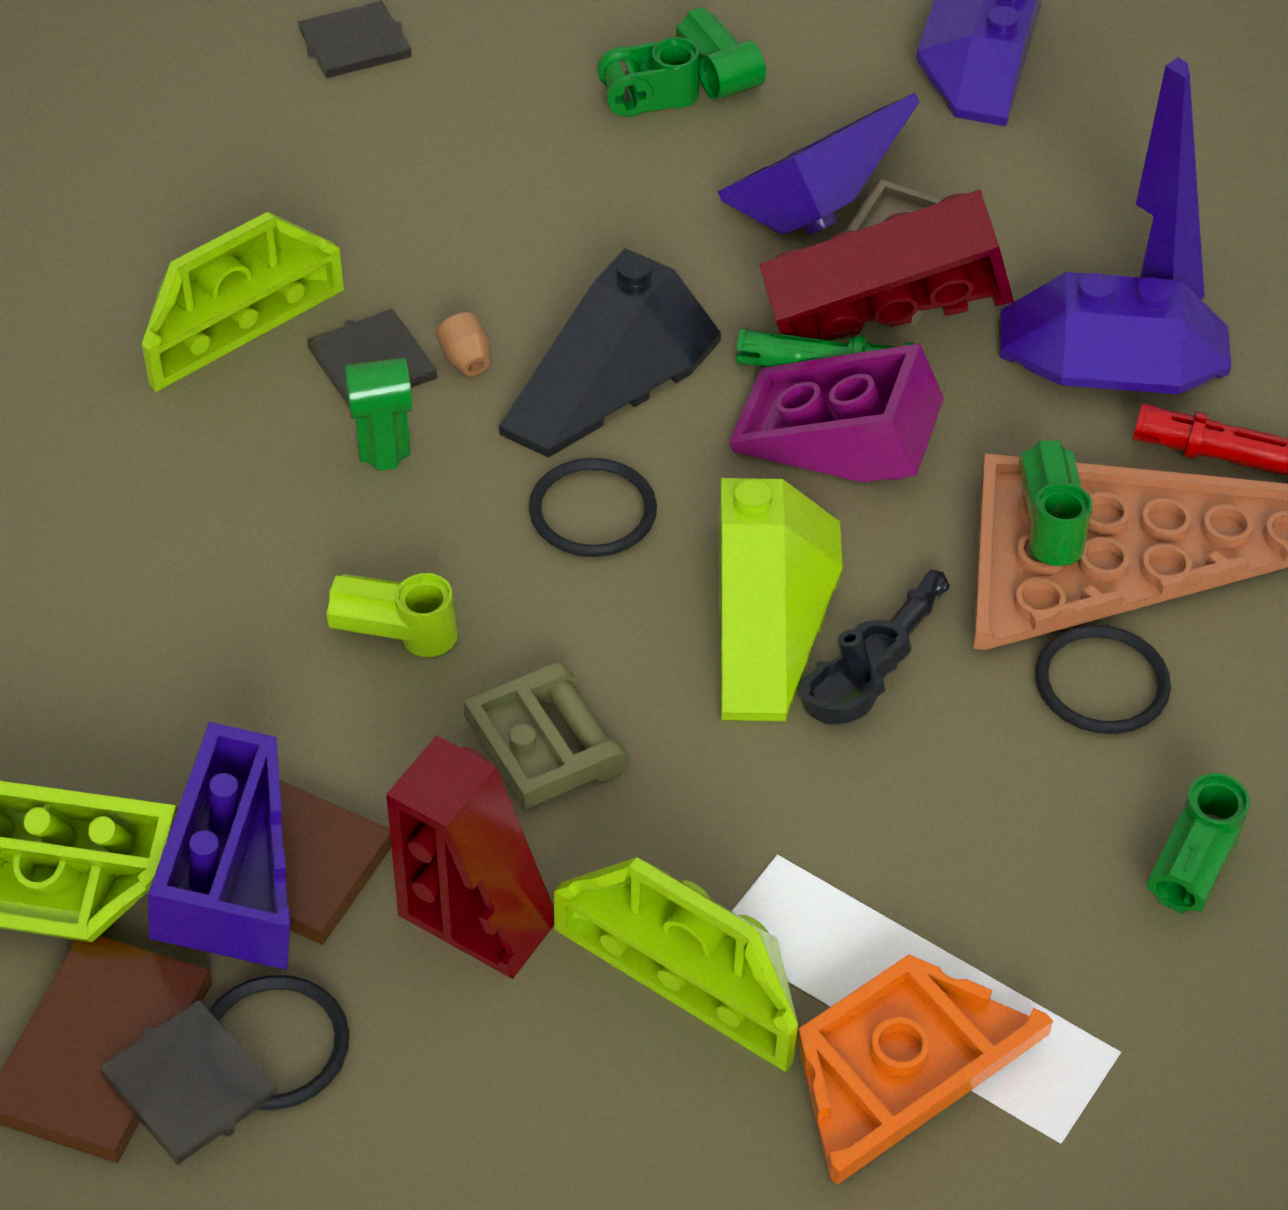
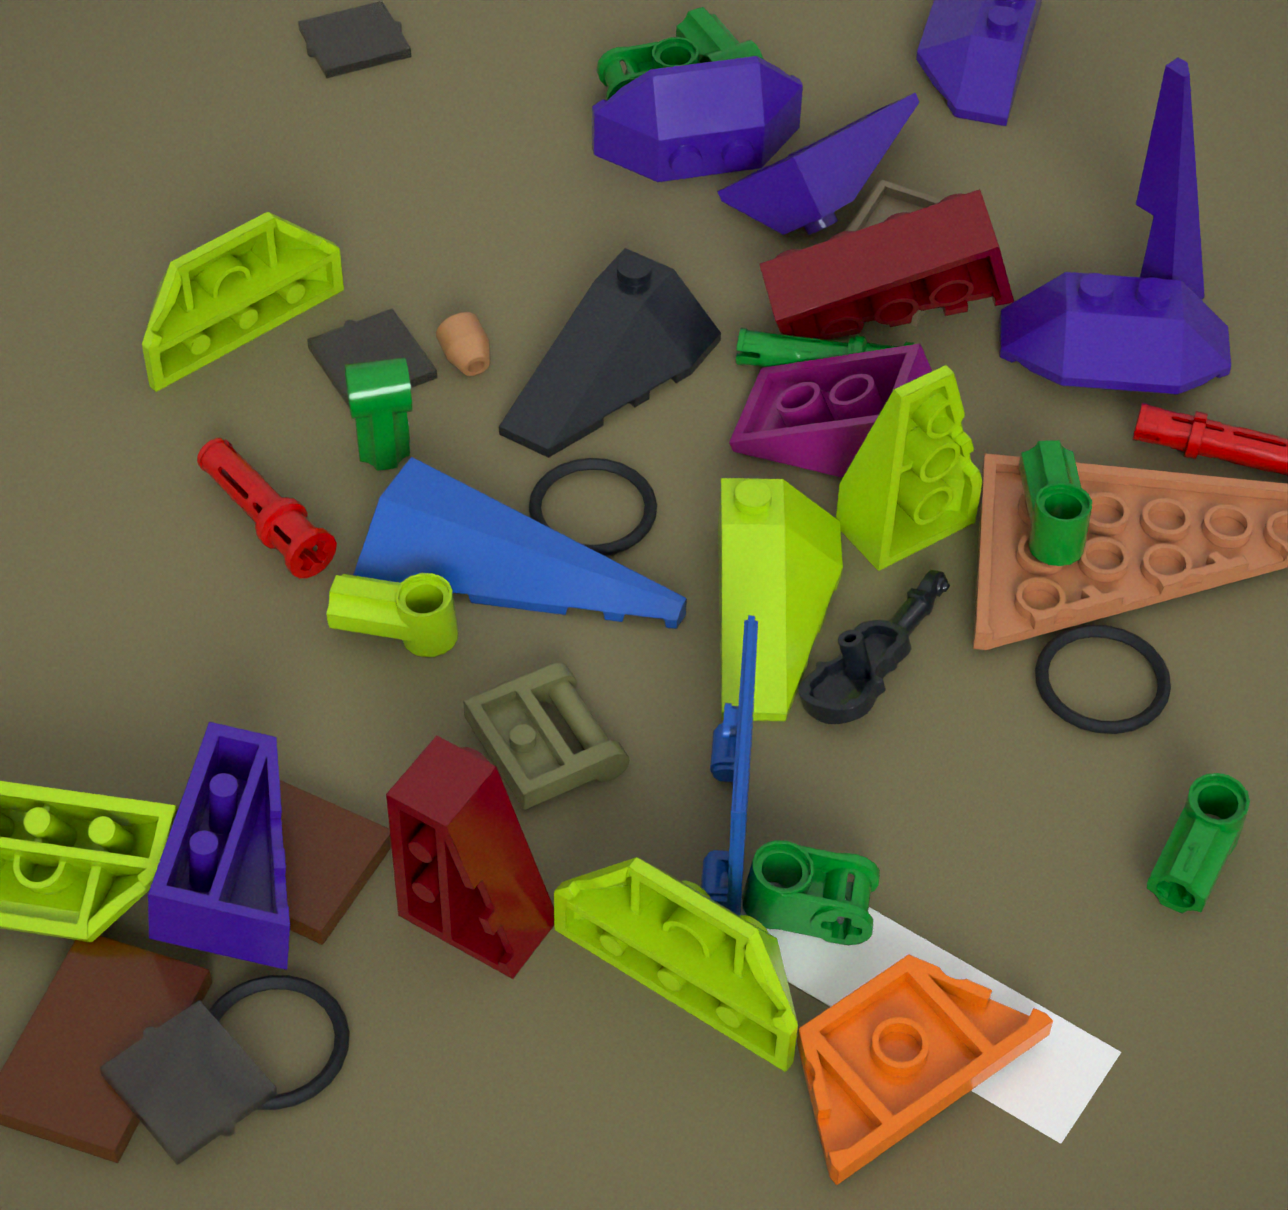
(278, 520): none -> red pin
(498, 553): none -> blue wedge
(698, 119): none -> dark purple wedge
(731, 763): none -> blue window
(813, 892): none -> green piece
(911, 473): none -> lime wedge

